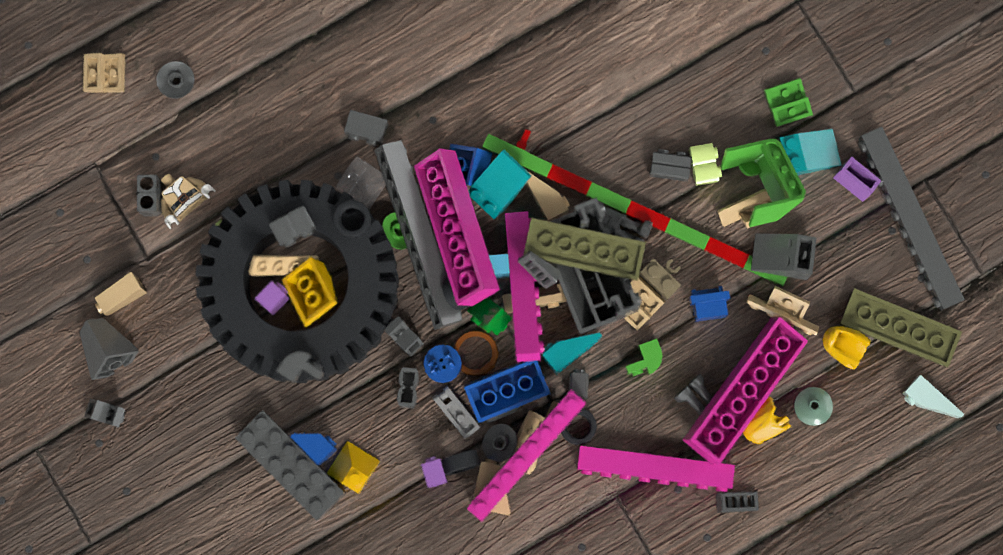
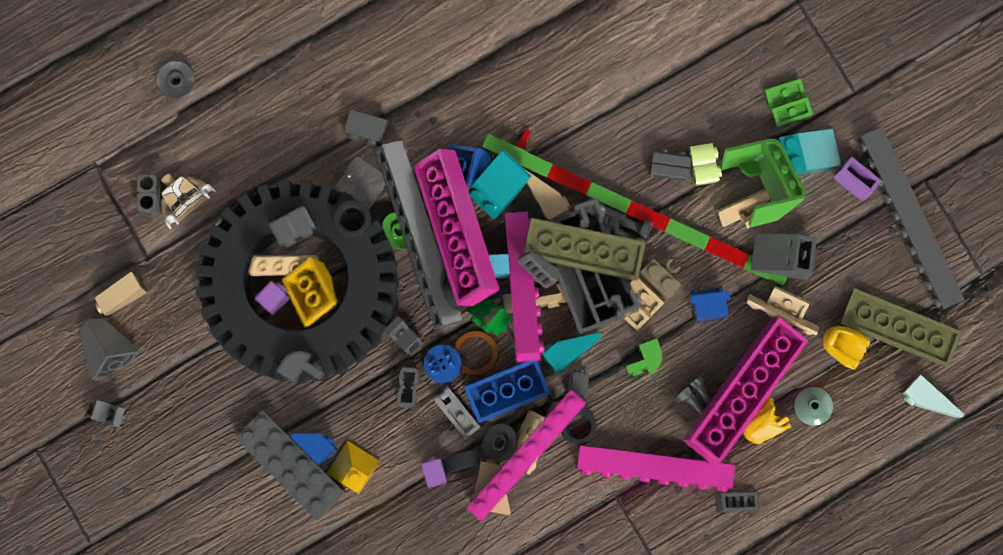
(104, 73): tan slope -> none

